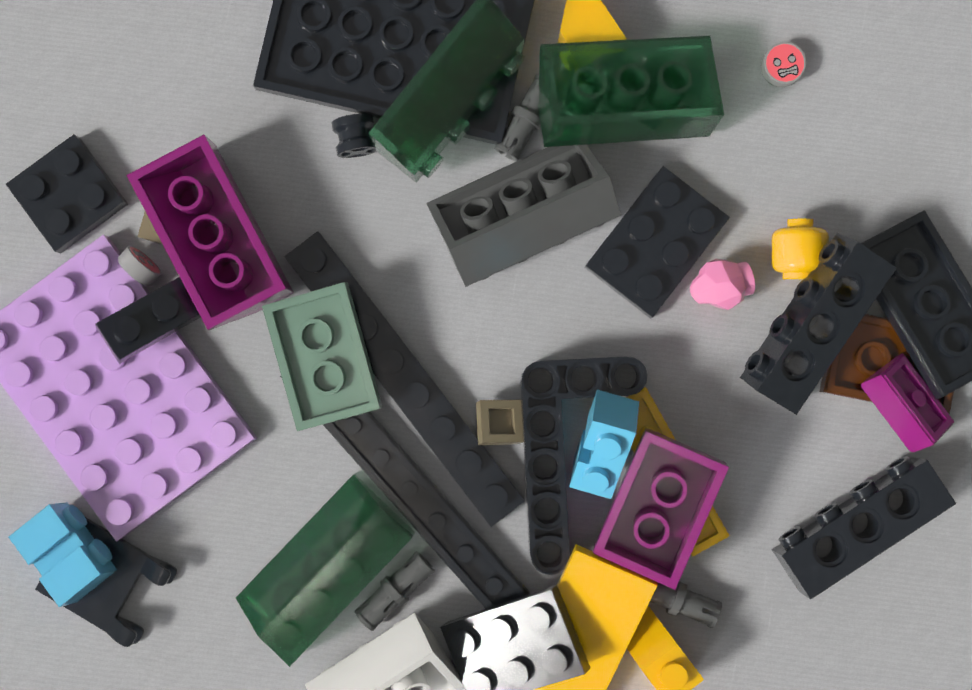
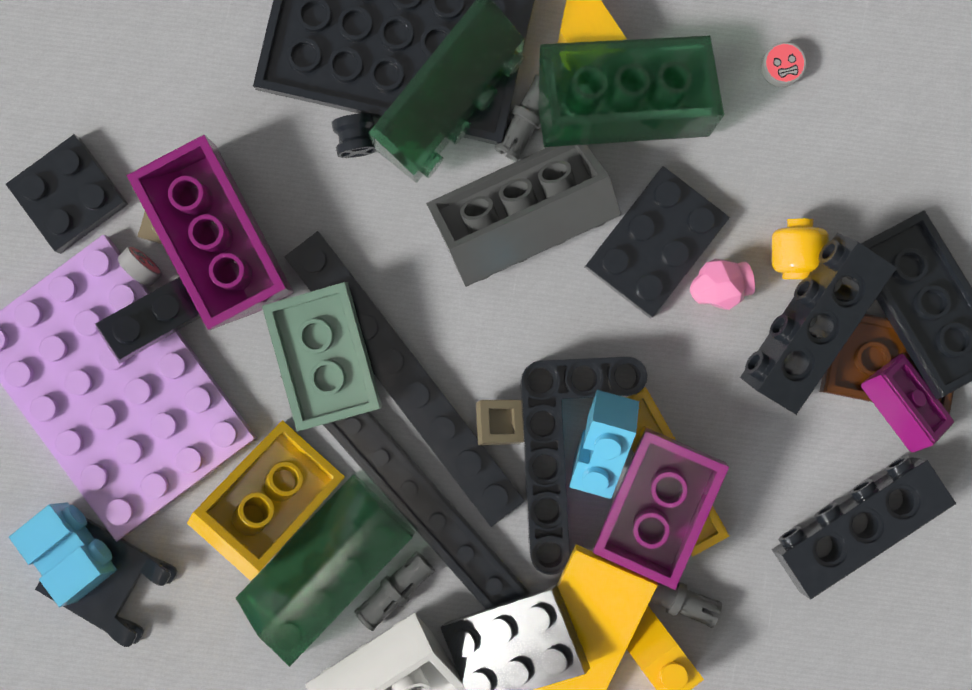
(265, 500): none -> yellow slope

